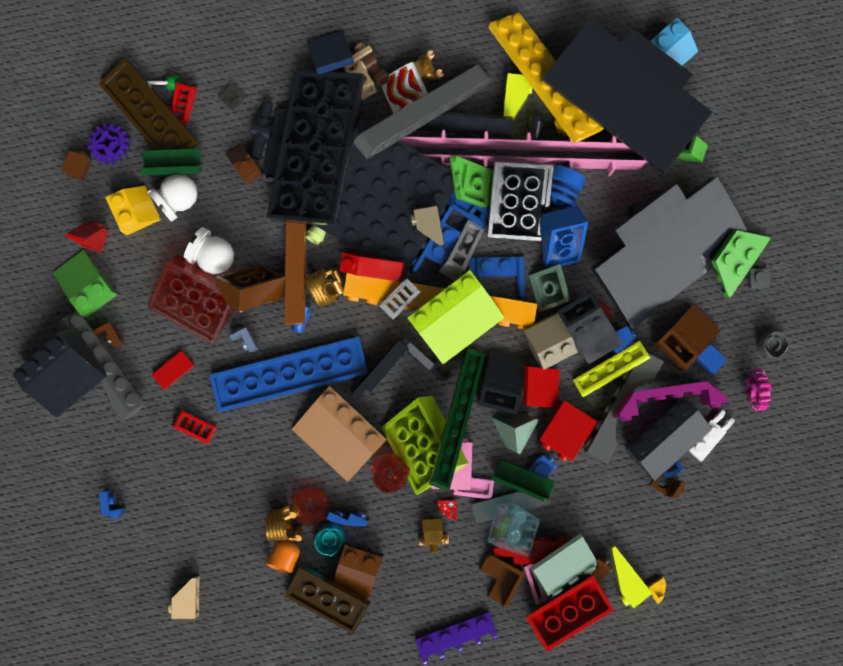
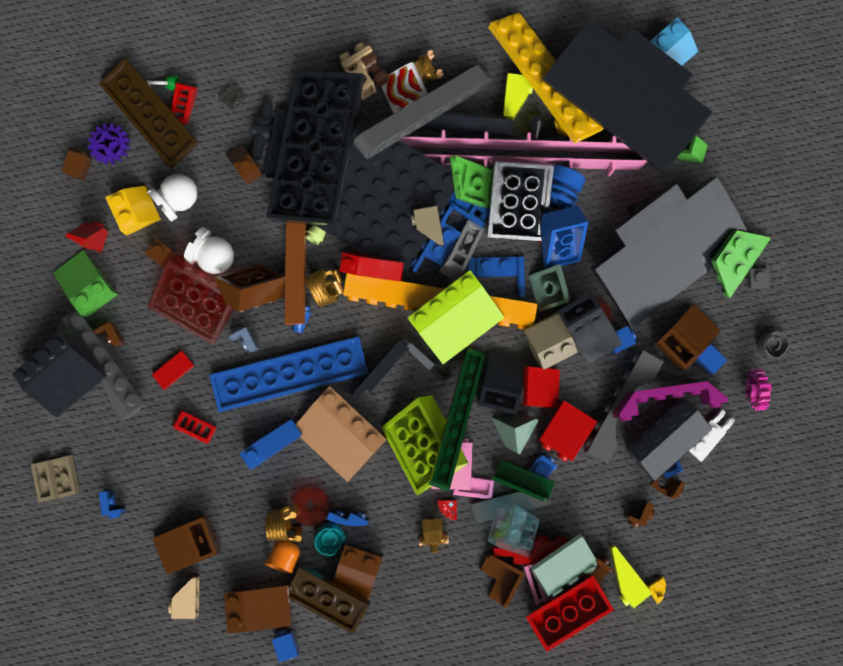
(55, 478): none -> dark tan slope
(159, 252): none -> reddish brown brick
(171, 162): dark green panel -> none
(187, 545): none -> reddish brown slope
(257, 608): none -> reddish brown slope
(270, 444): none -> blue slope
(285, 645): none -> blue brick
(330, 52): dark blue tile -> none
(399, 470): clear red plate -> none
(411, 287): light grey slope -> none
(455, 635): dark purple hinge -> none
(611, 368): neon yellow tile -> none
(646, 513): none -> reddish brown bracket

